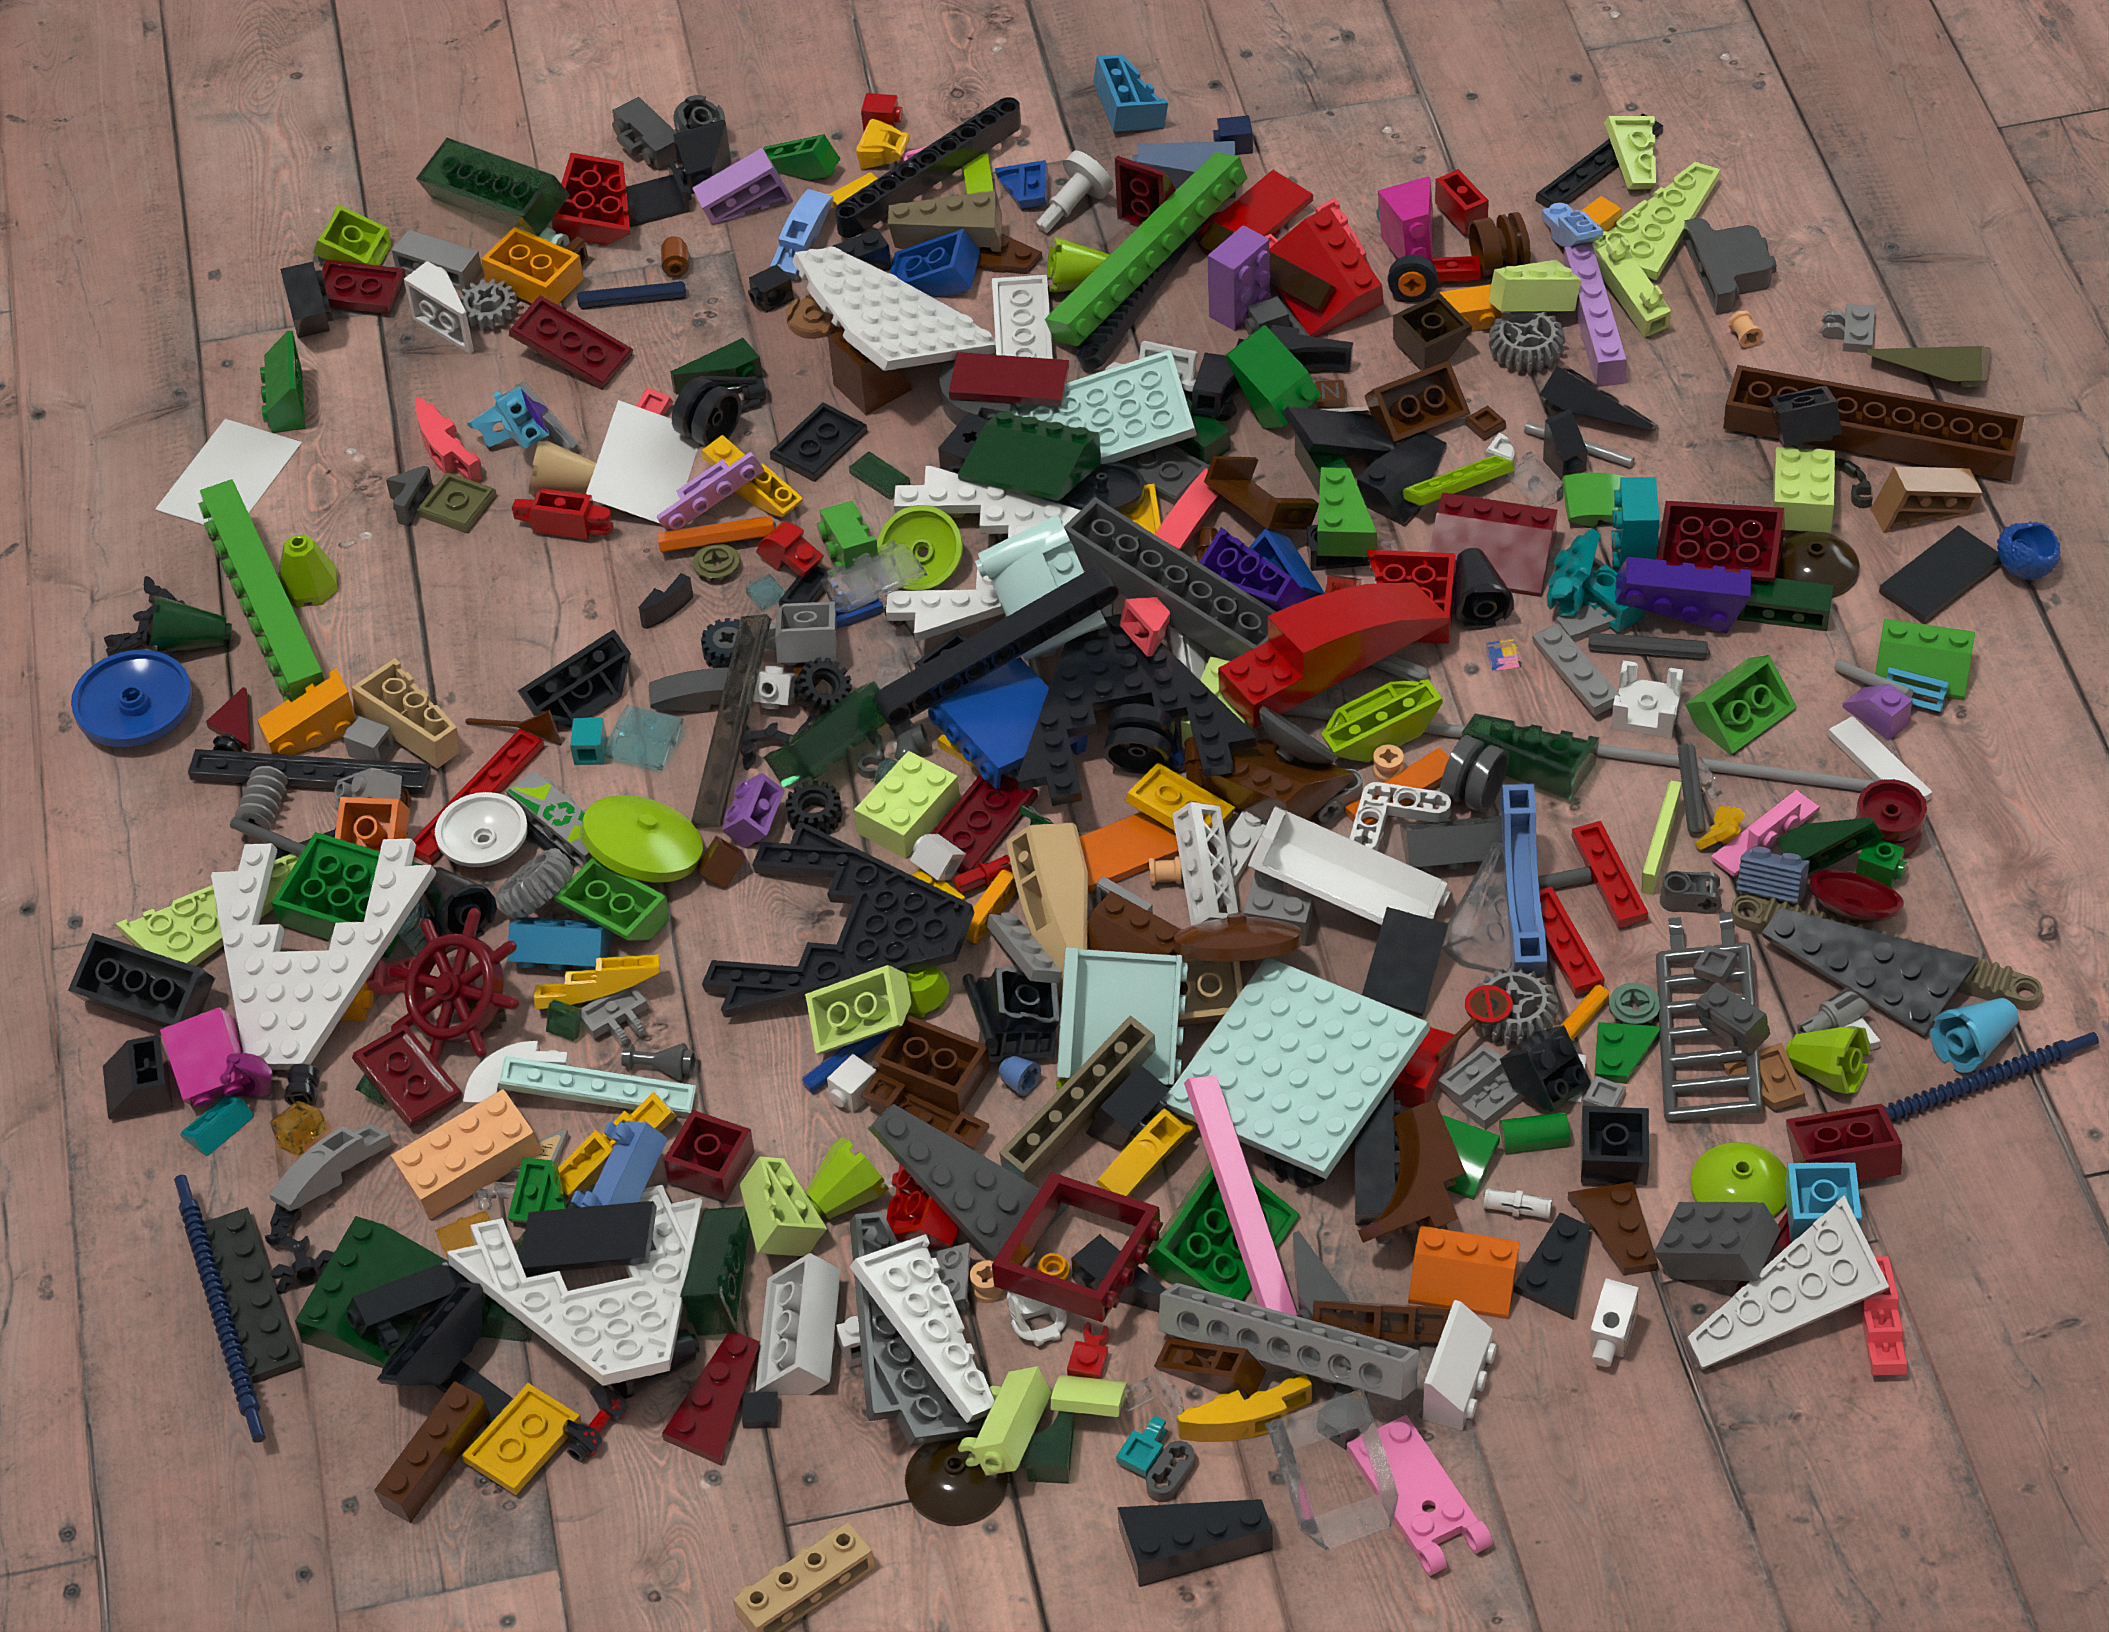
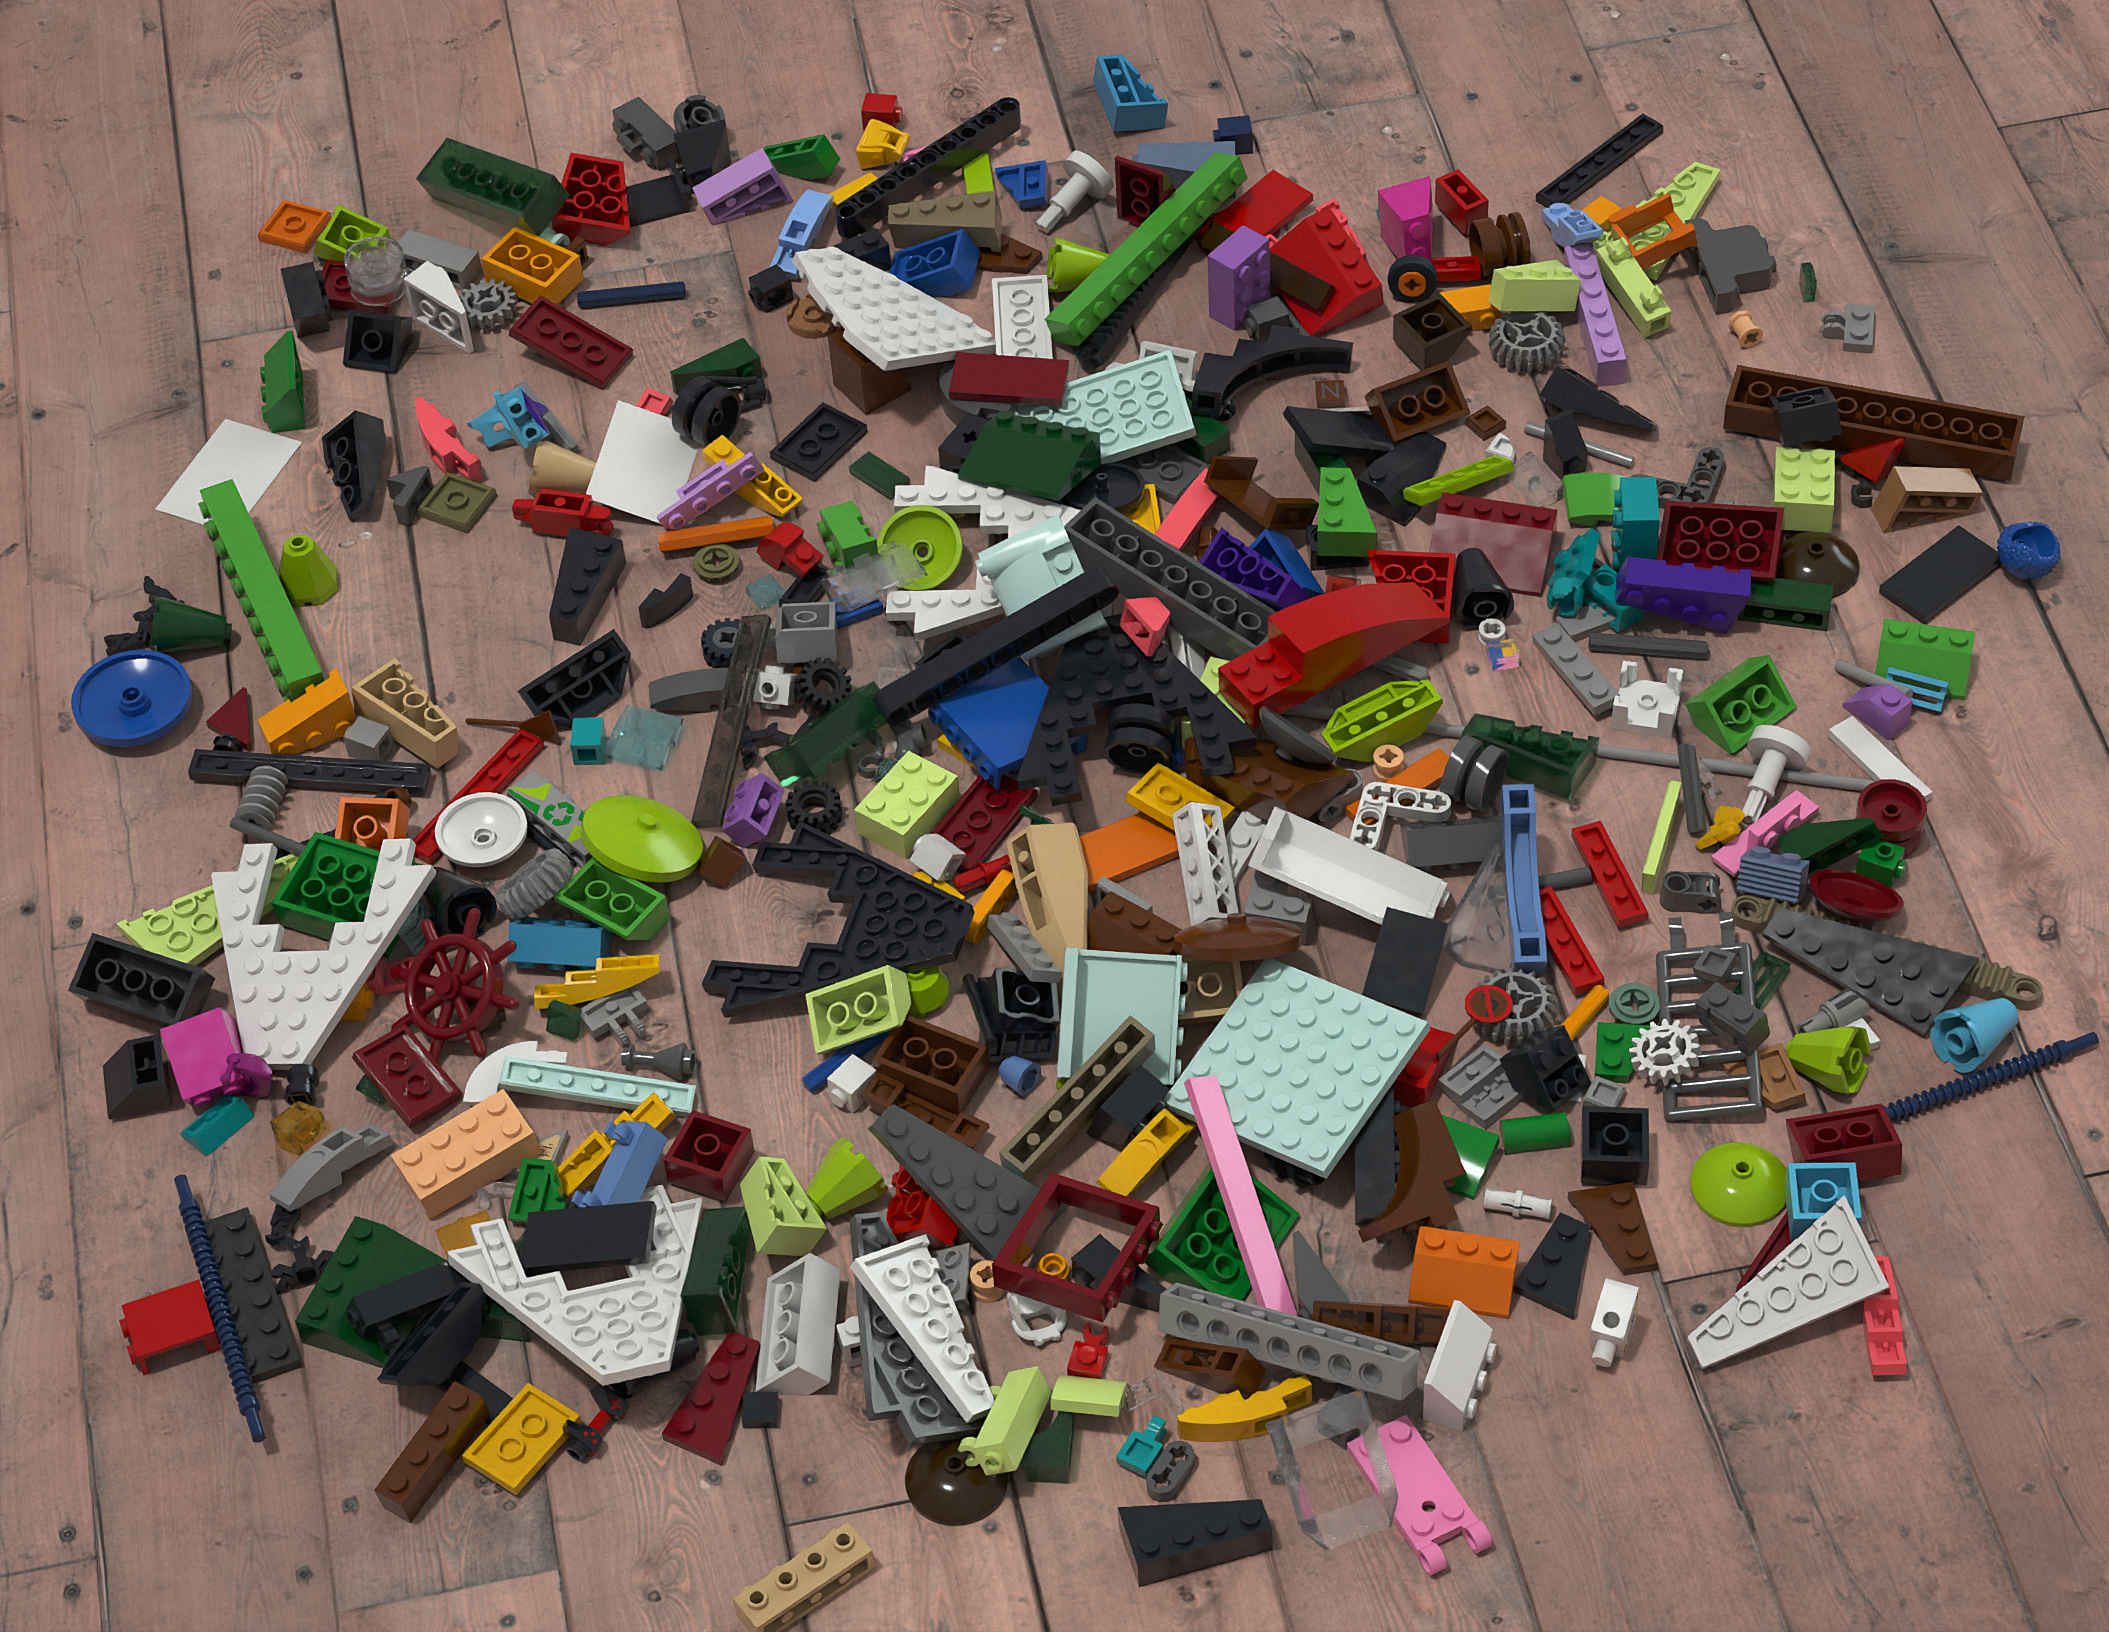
(168, 1322): none -> red panel
(294, 226): none -> orange tile
(355, 456): none -> black wedge
(369, 784): light grey slope -> none
(376, 270): none -> clear wheel
(376, 340): none -> black slope
(584, 582): none -> black wedge
(674, 256): dark orange brick -> none
(1165, 871): light nougat bush -> none
(1271, 377): green slope -> none
(1491, 626): none -> white bush
(1633, 148): yellowish green wing -> none
(1635, 220): none -> orange piece
(1665, 1052): none -> white gear
(1693, 489): none -> dark grey beam
(1717, 1241): dark grey brick -> none
(1775, 981): none -> clear green tile
(1777, 751): none -> white piece
(1807, 282): none -> clear green tile
(1874, 460): none -> red slope
(1955, 364): olive wedge -> none

